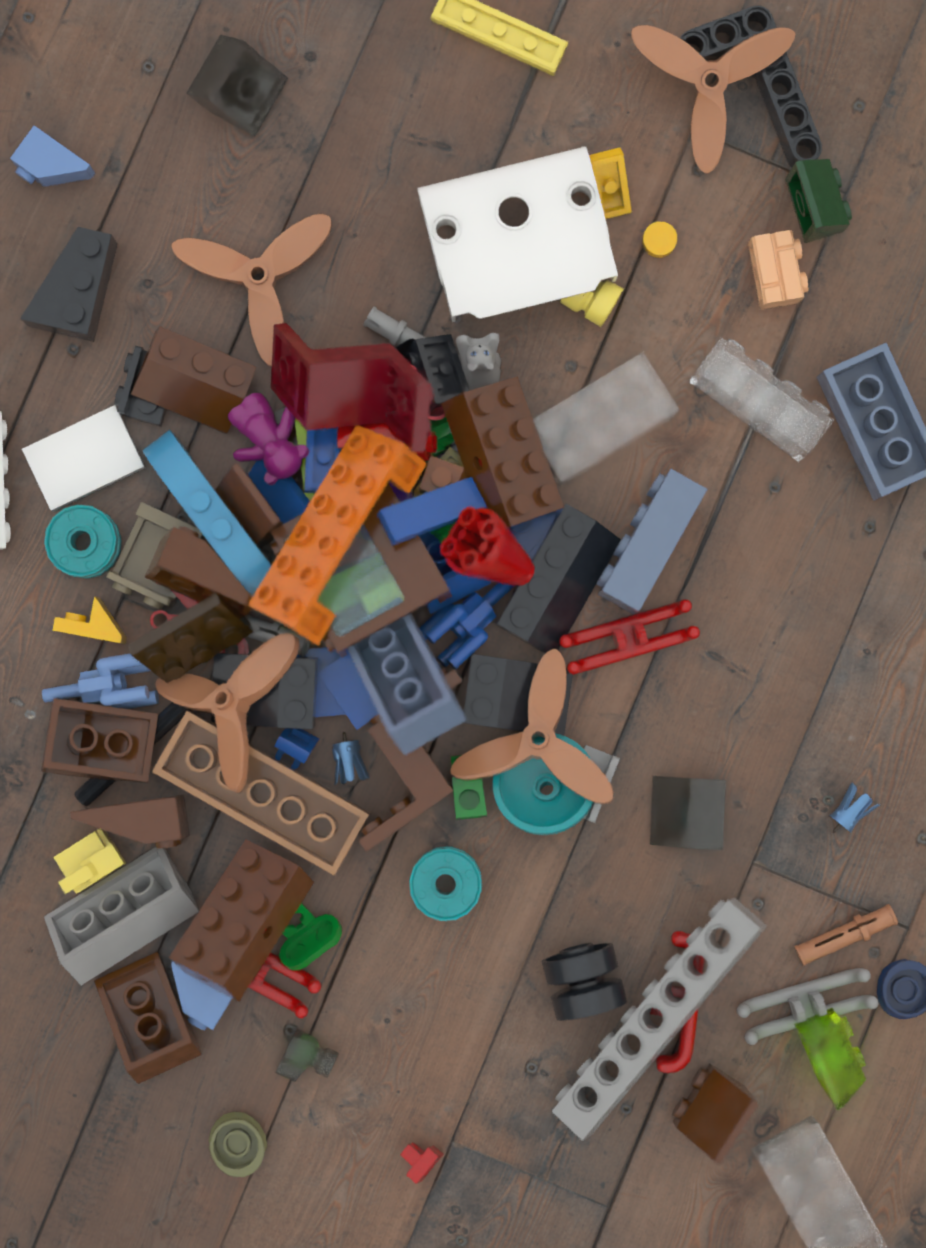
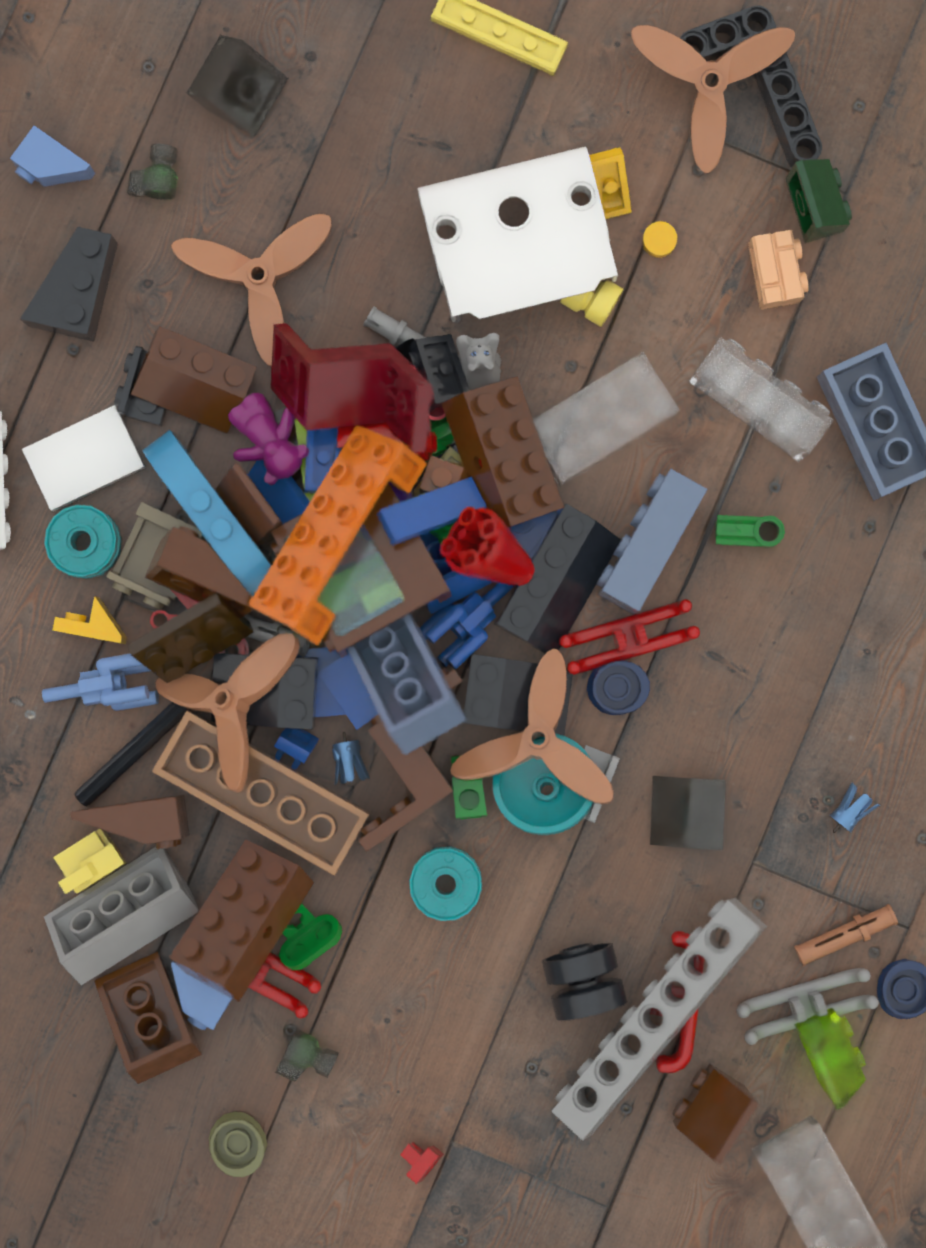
(99, 741): reddish brown slope -> none
(159, 179): none -> clear smoke piece
(618, 687): none -> dark blue piece
(745, 531): none -> green piece

